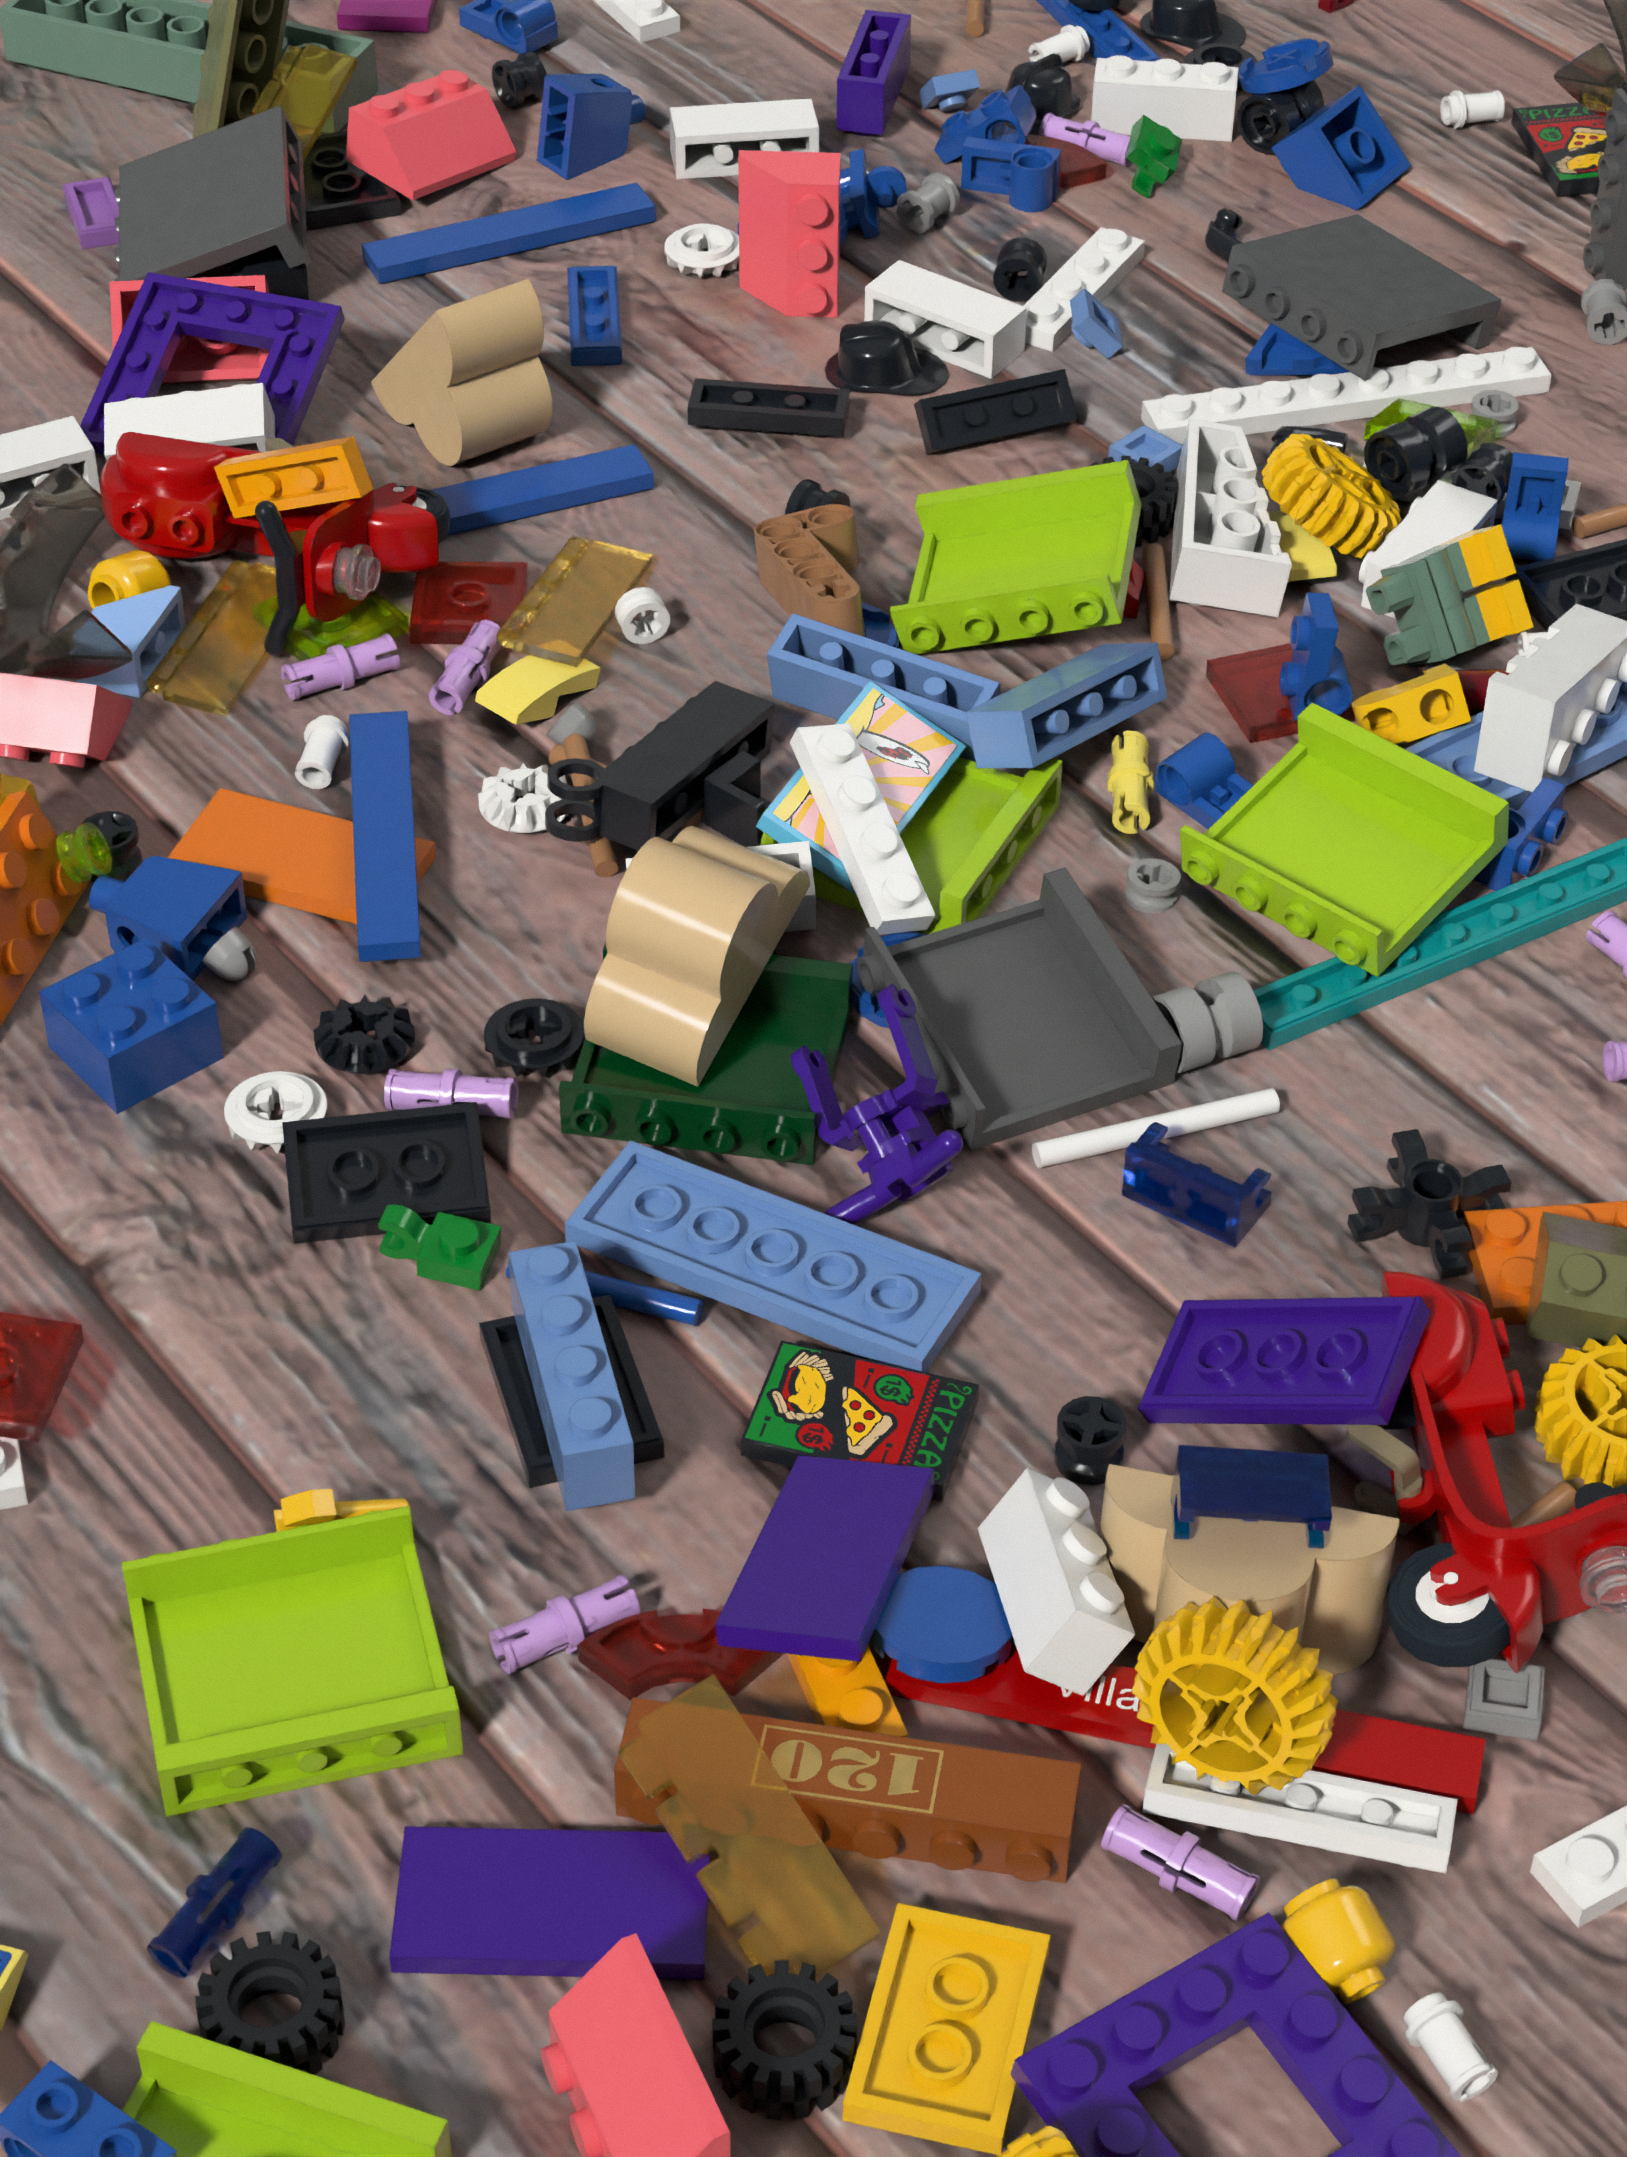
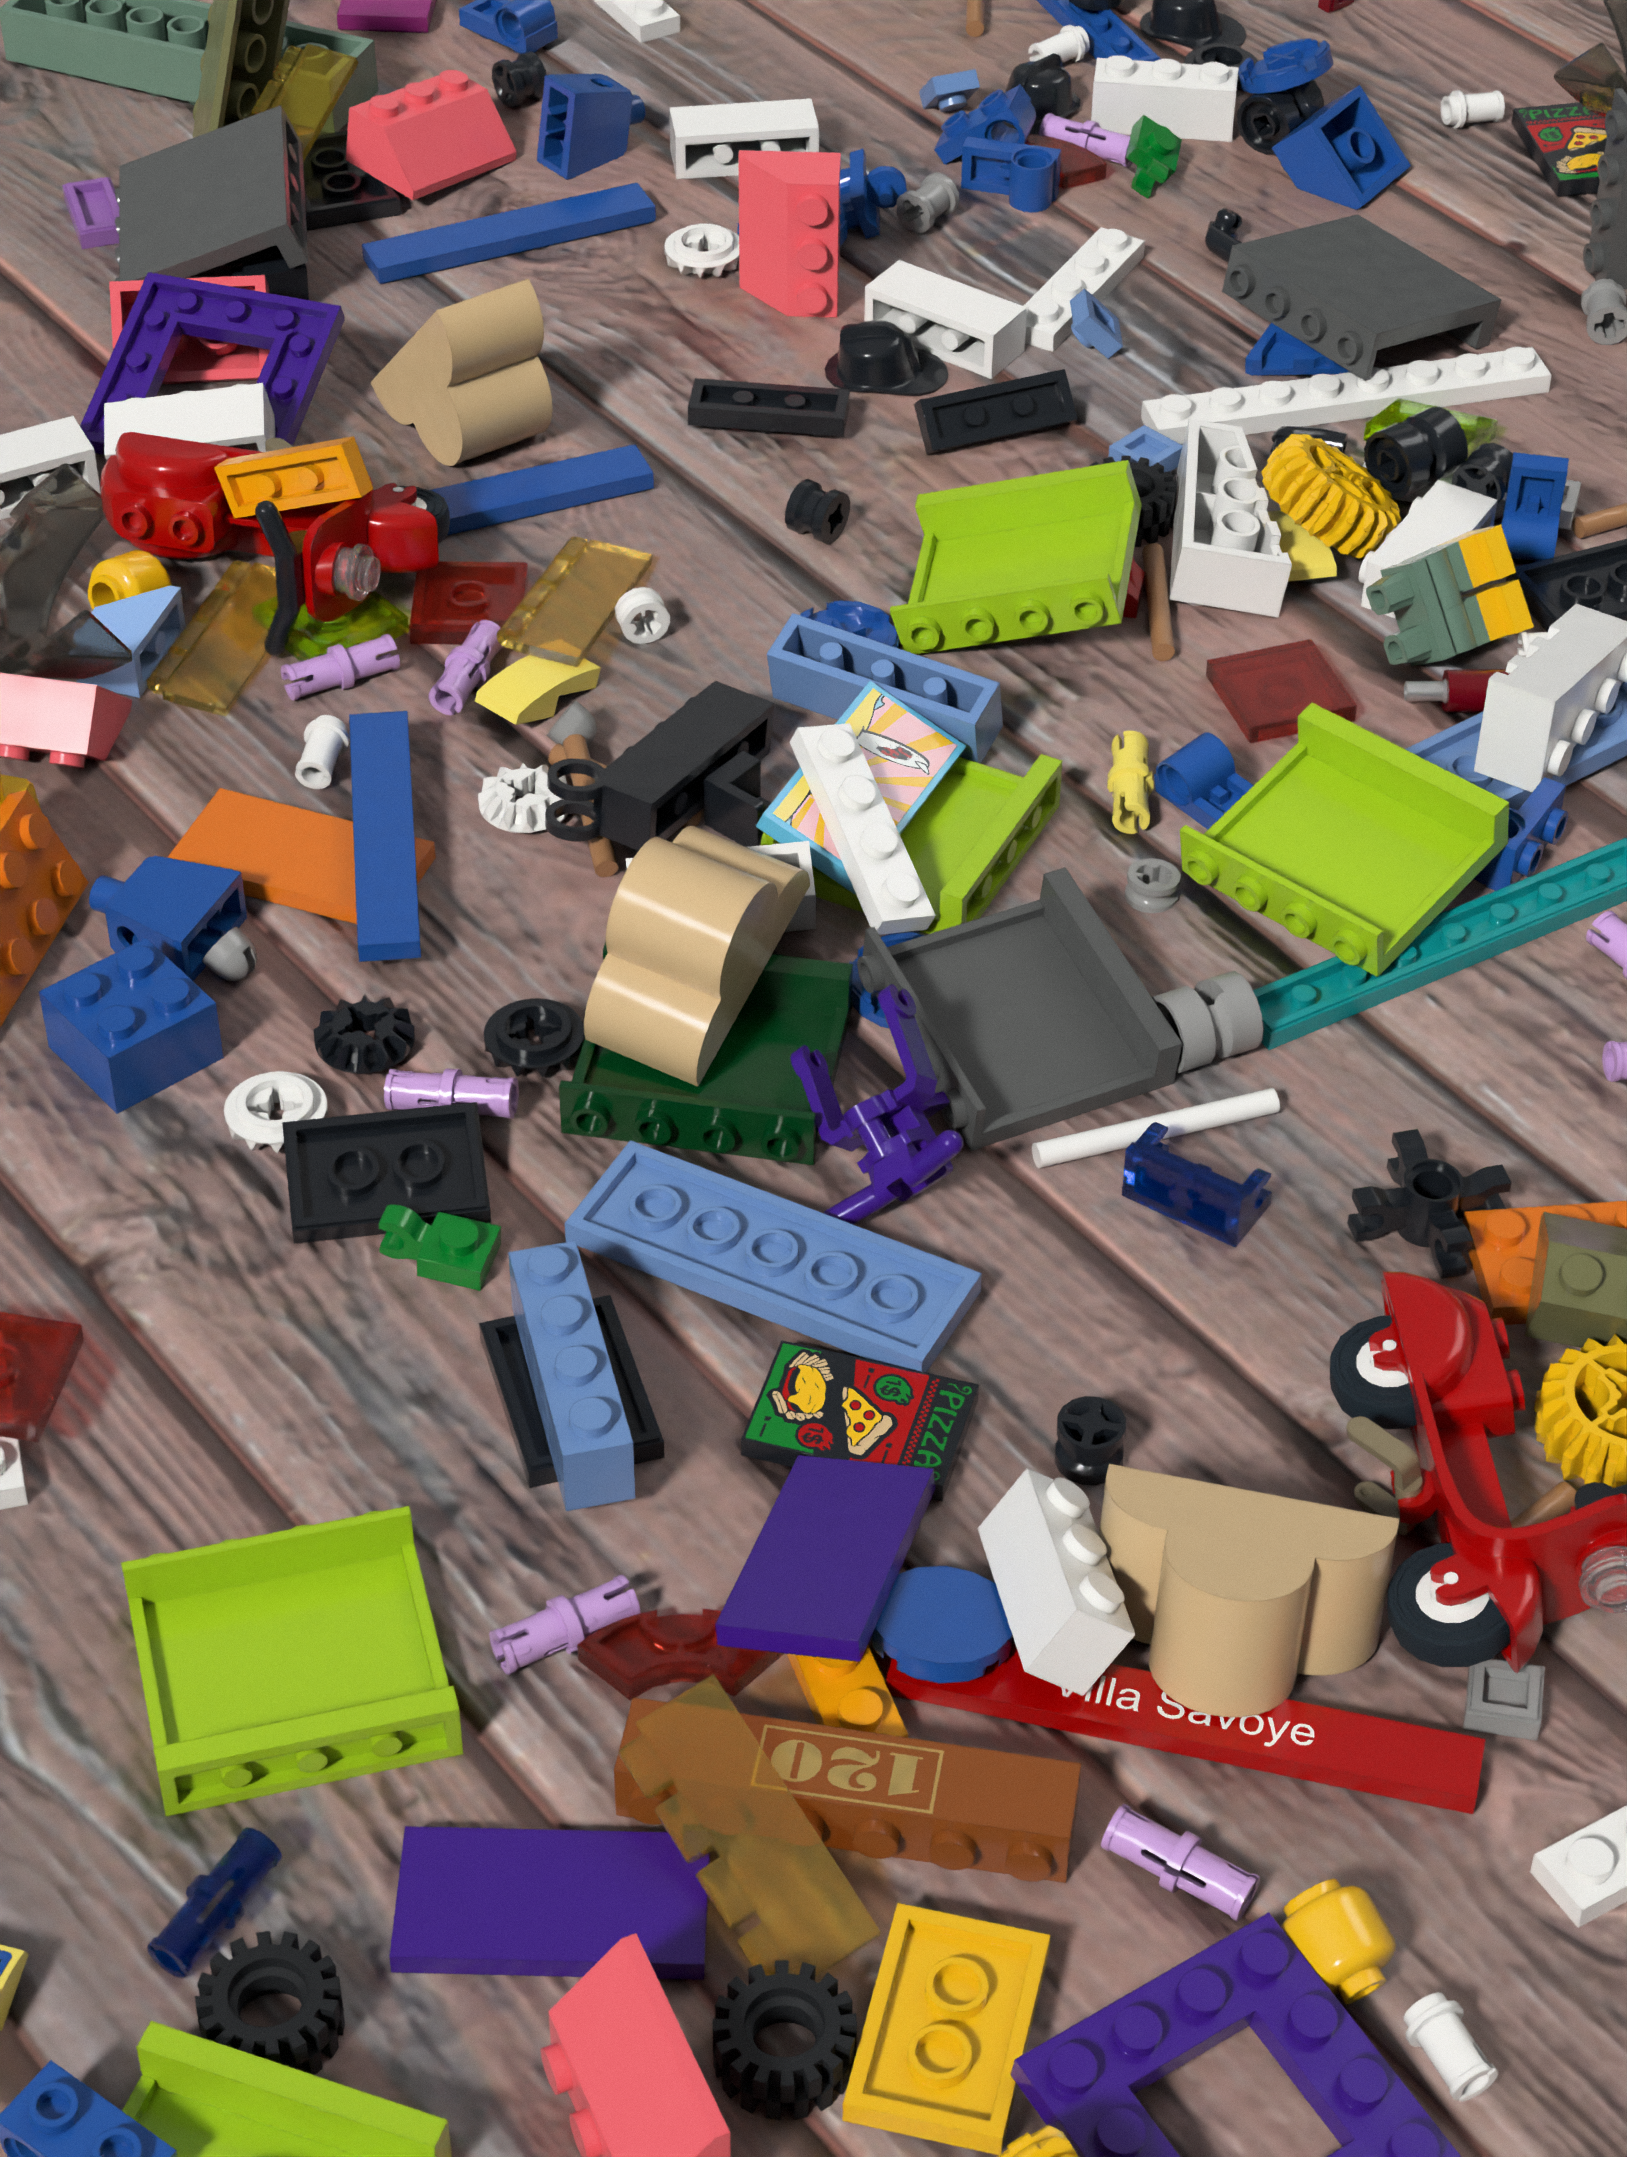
(84, 852): clear neon green bush -> none
(122, 838): black wheel -> none
(319, 1507): yellow bar -> none
(594, 316): blue tile -> none
(644, 1298): blue bar -> none
(806, 565): medium nougat beam -> none
(873, 72): dark purple brick -> none
(1017, 256): black wheel -> none
(1066, 705): medium blue brick -> none
(1235, 1695): yellow gear -> none
(1251, 1488): clear blue hinge -> none
(1285, 1361): dark purple tile -> none
(1311, 1811): white plate -> none
(1316, 665): blue plate -> none
(1414, 707): yellow leg -> none
(1497, 406): light grey bush -> none

